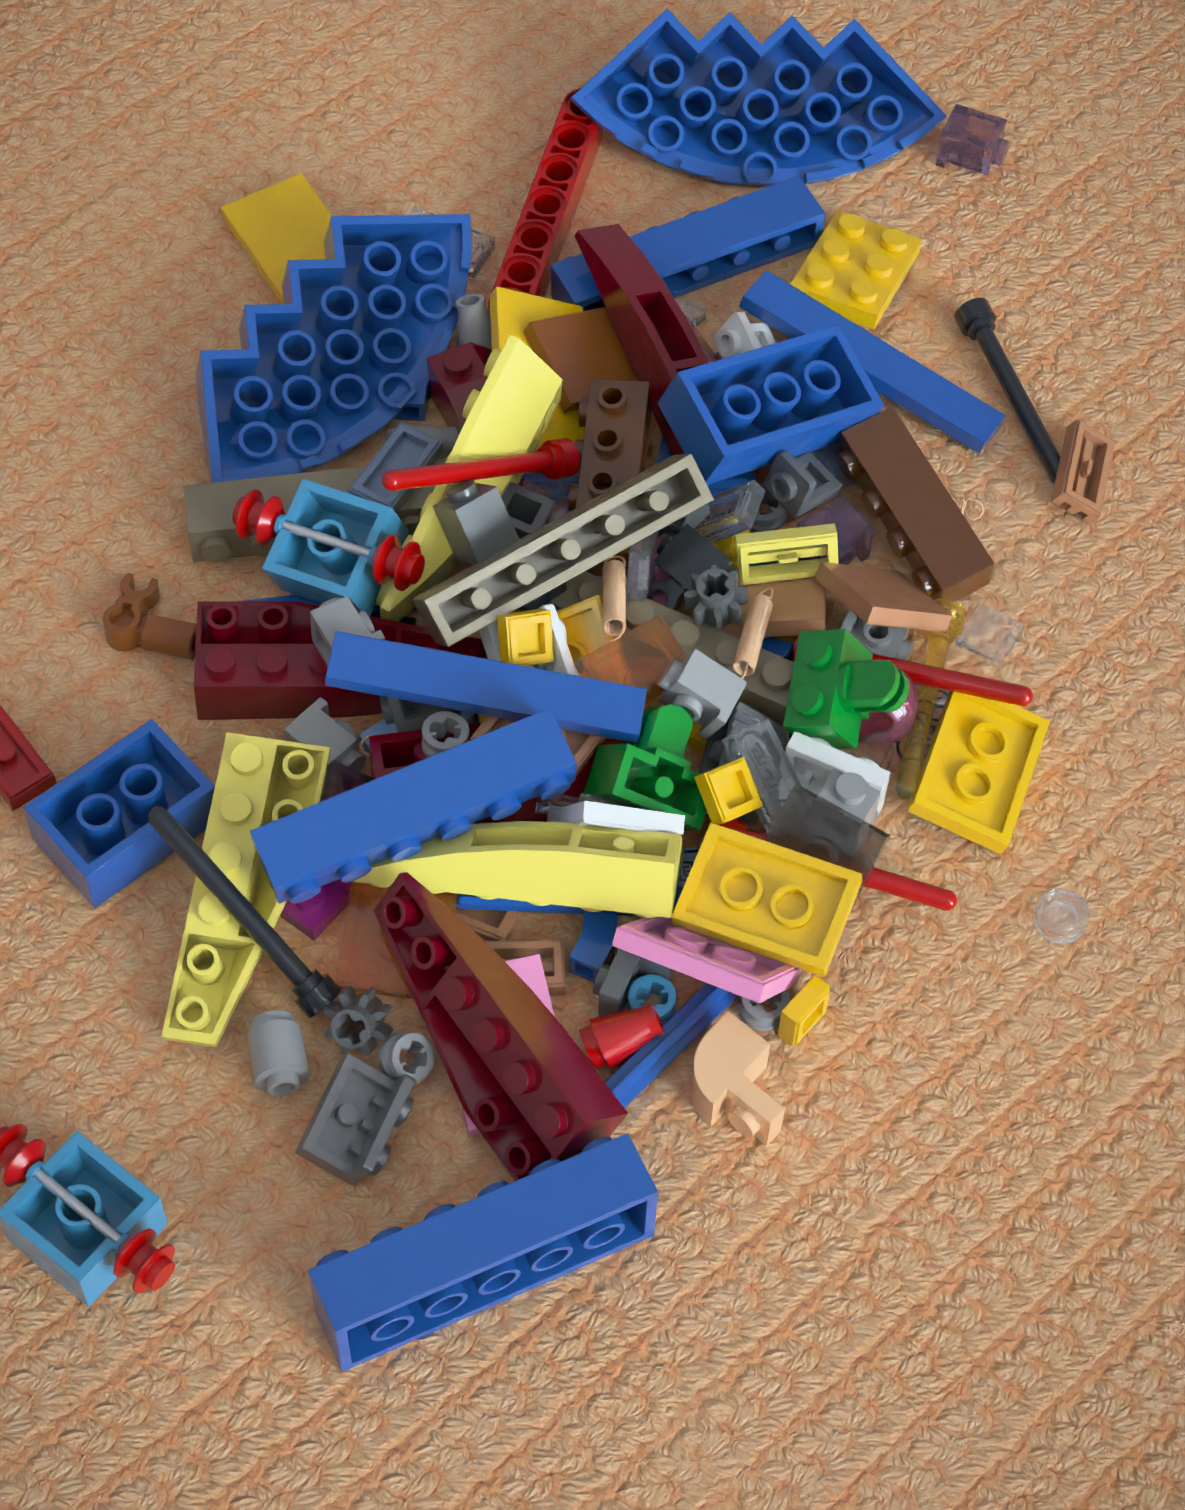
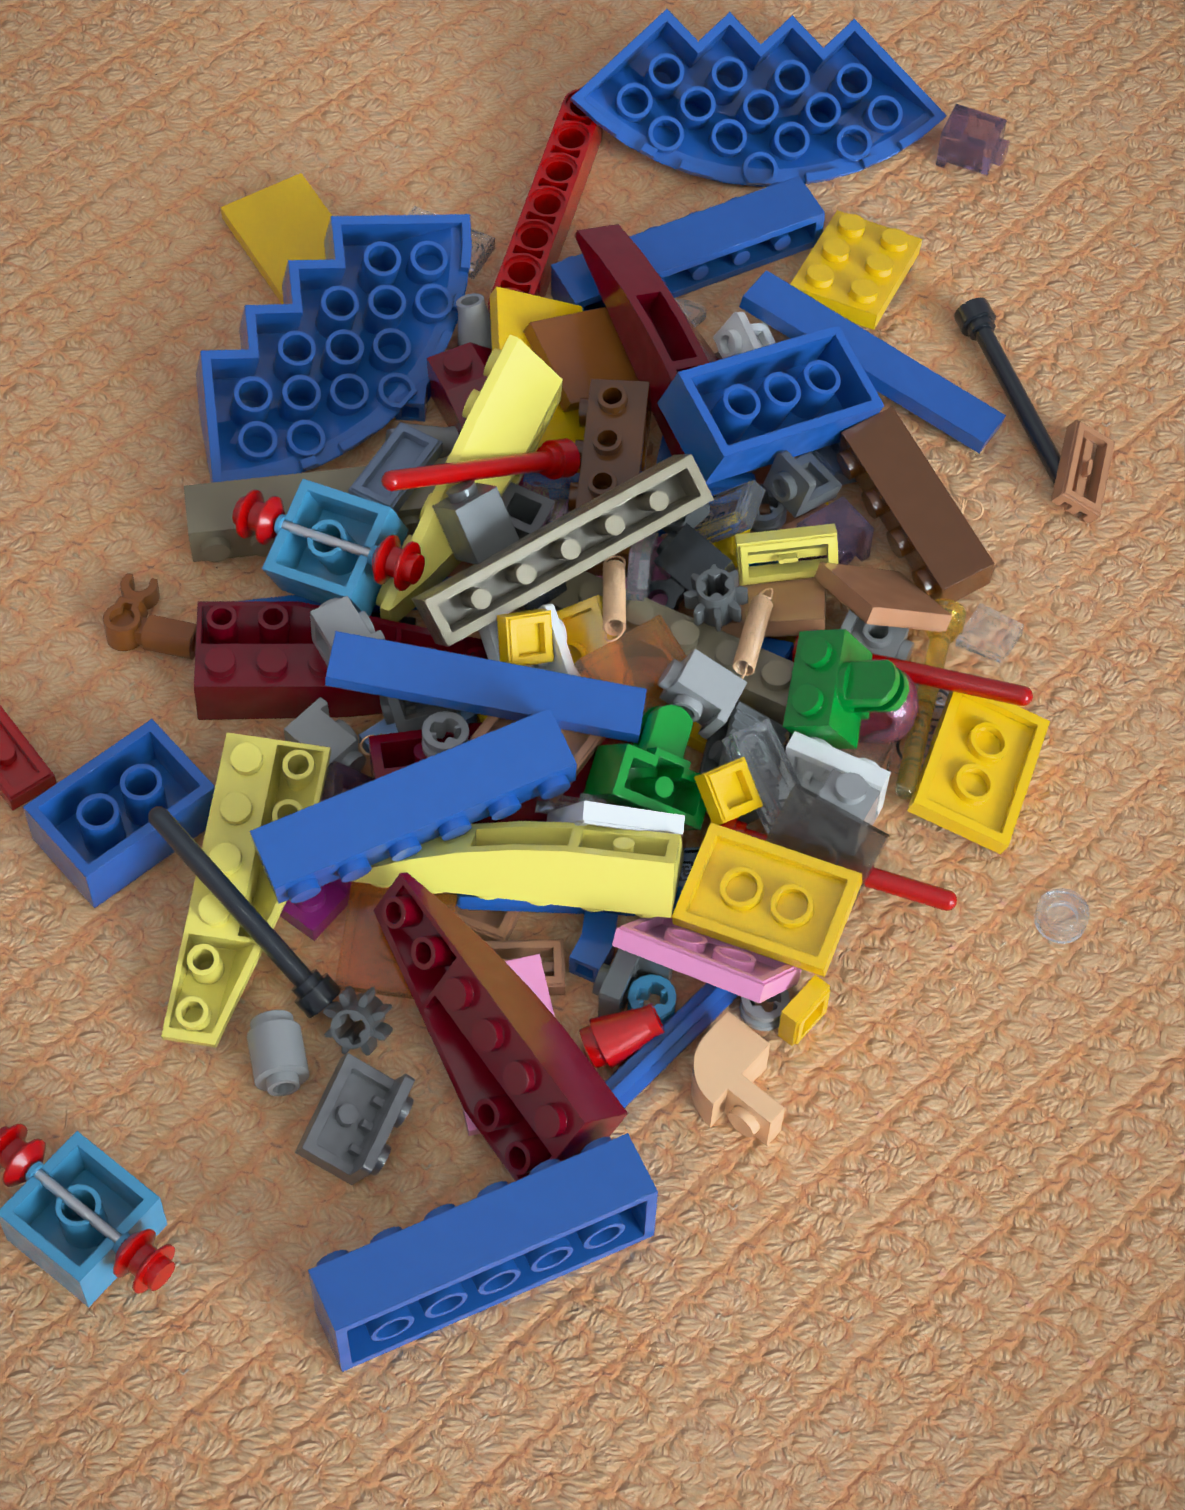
(420, 1047): light grey bush -> none

